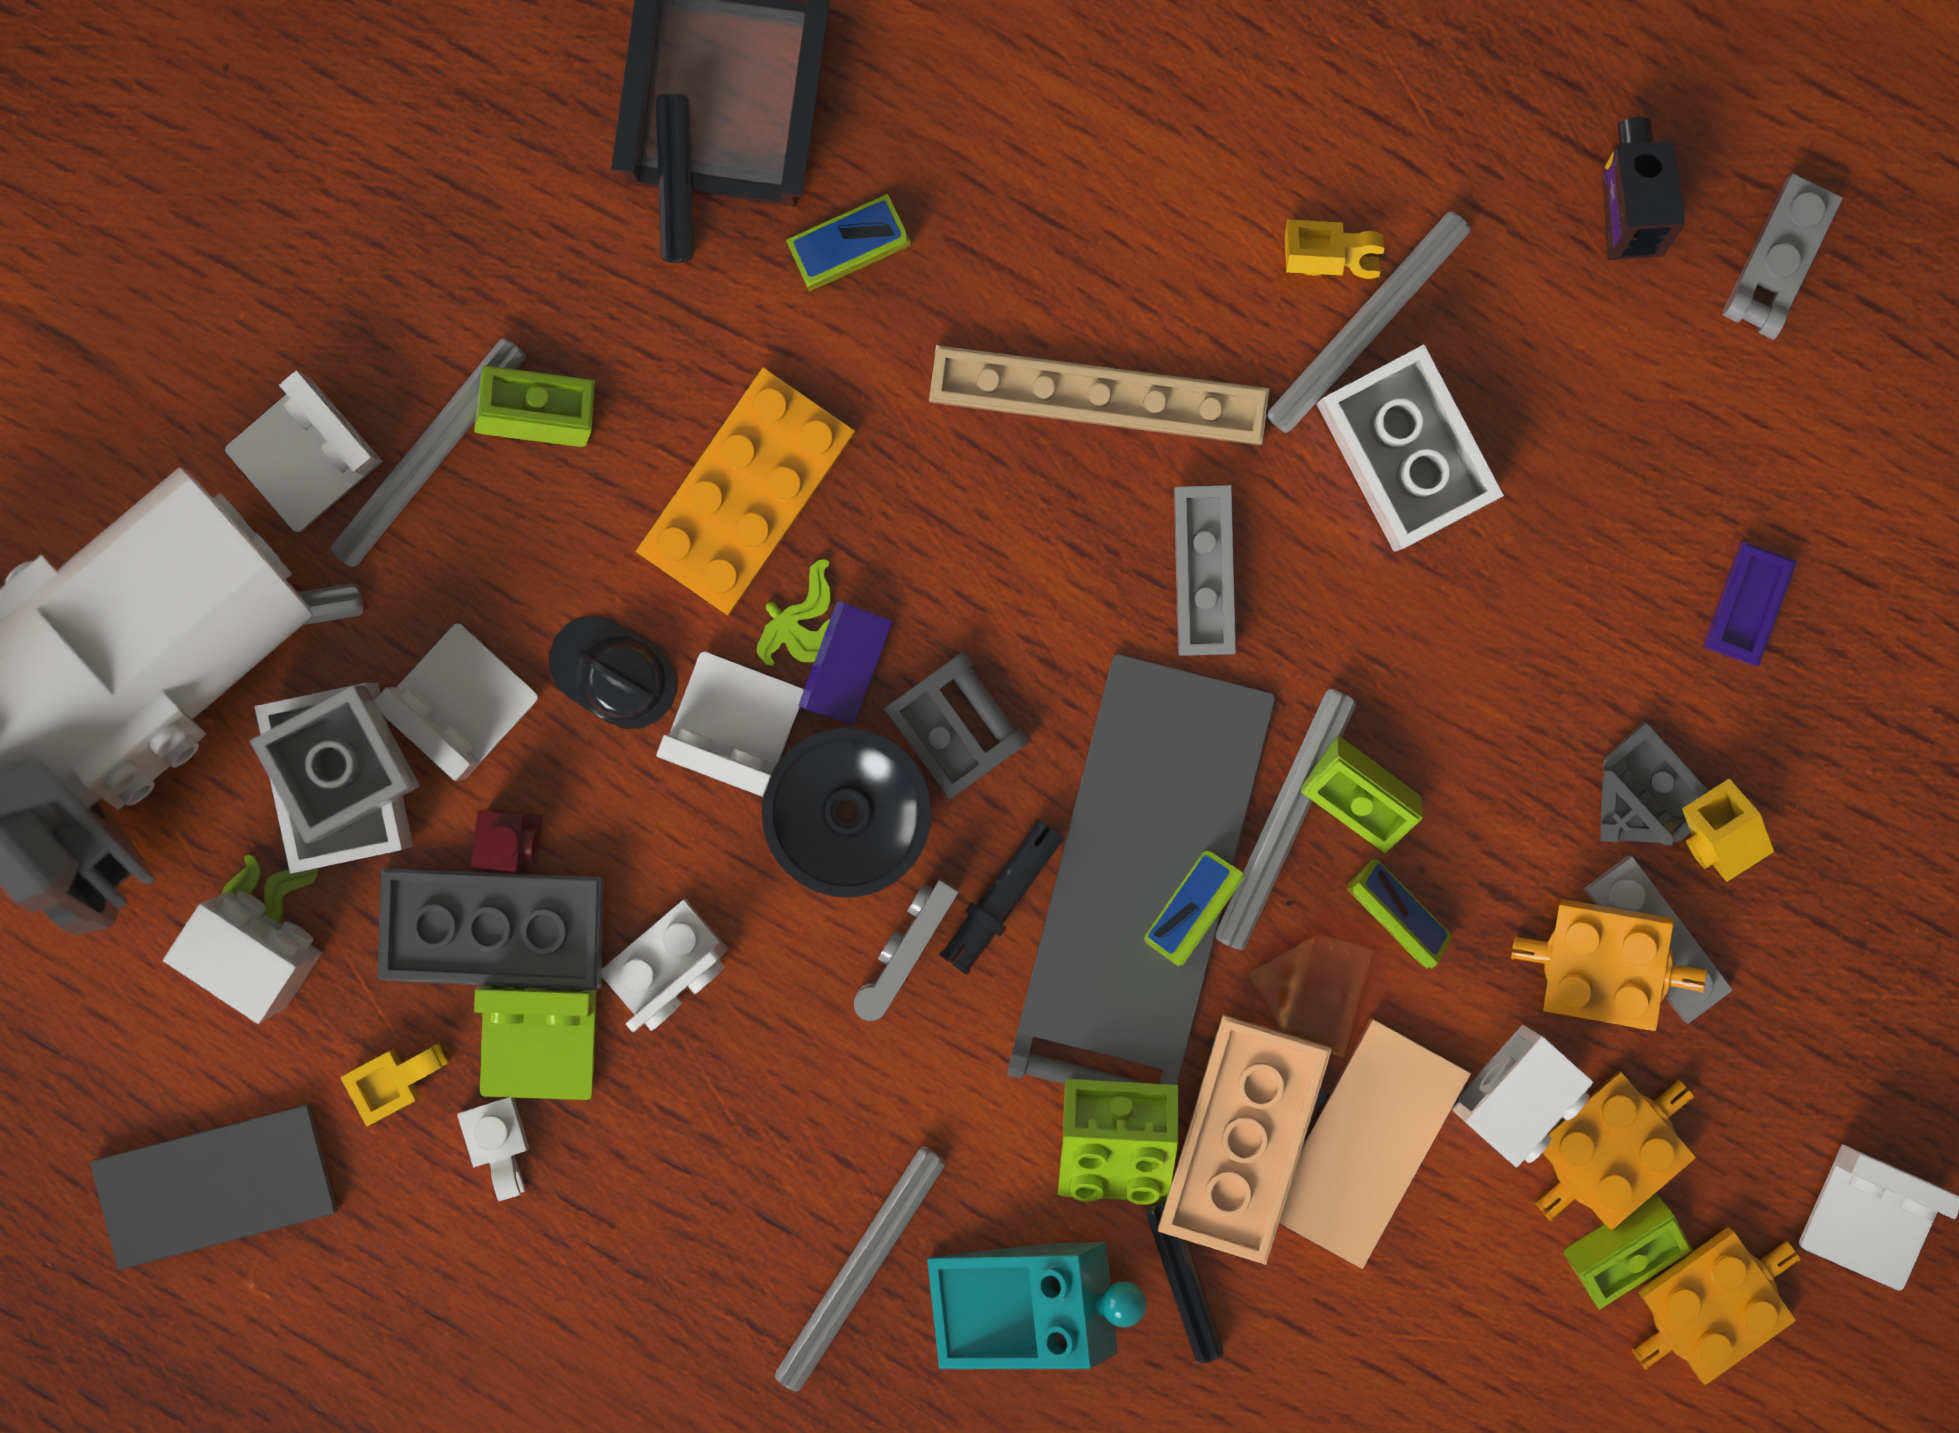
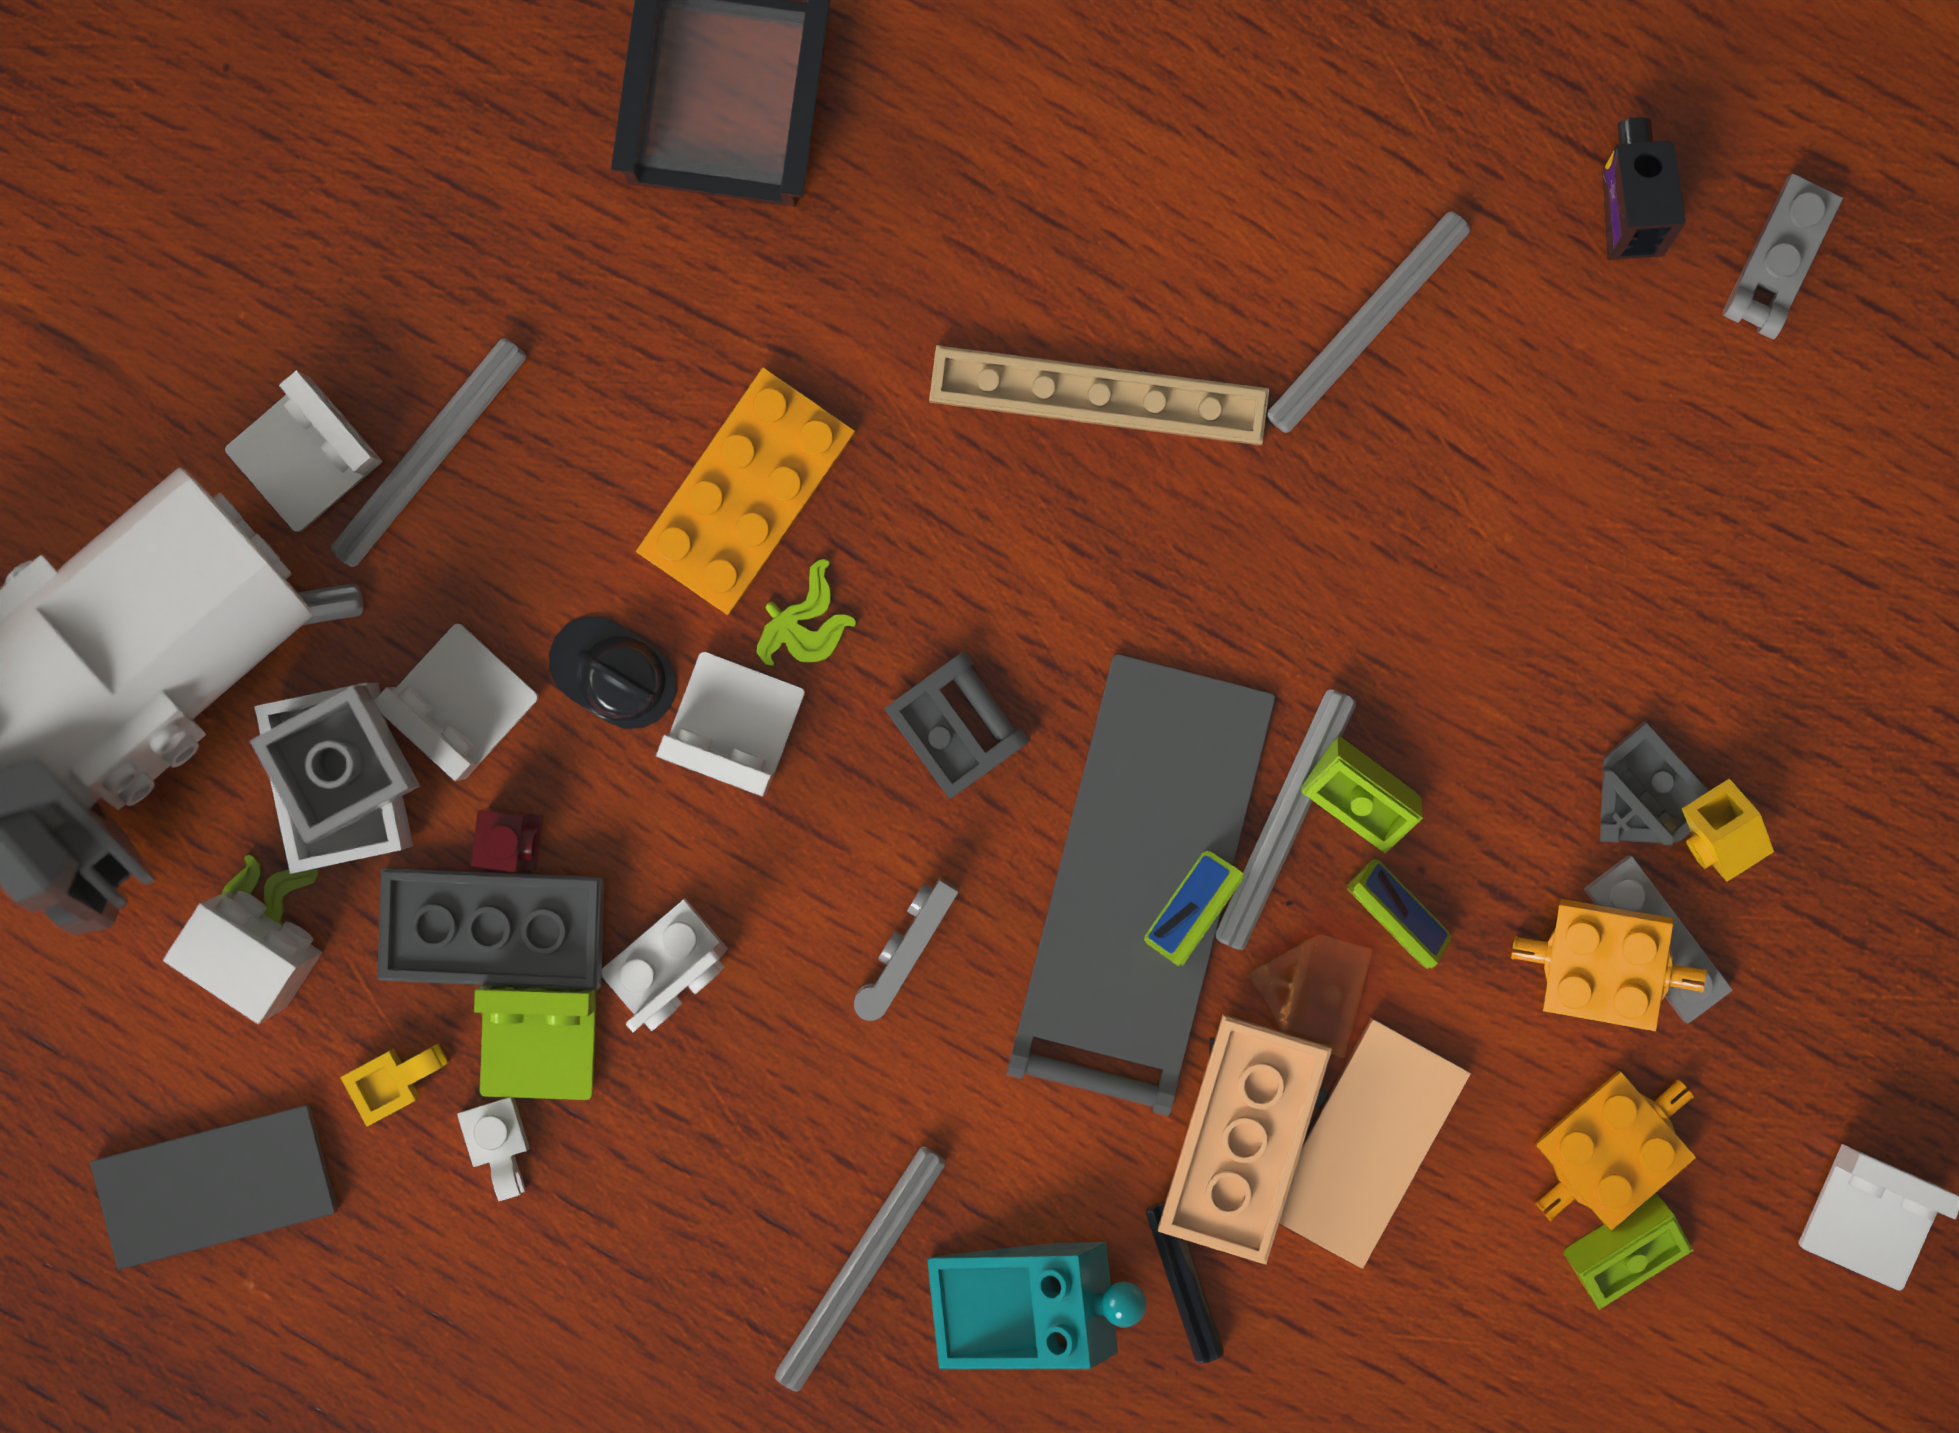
(534, 406): lime slope -> none
(674, 178): black axle -> none
(804, 820): black dish -> none
(845, 663): dark purple tile -> none
(848, 242): slope -> none
(1001, 897): black pin -> none
(1118, 1141): lime bracket -> none
(1204, 570): light grey plate -> none
(1325, 249): yellow plate -> none
(1409, 448): white brick -> none
(1522, 1096): white brick -> none
(1716, 1305): light orange plate -> none
(1749, 604): dark purple tile -> none

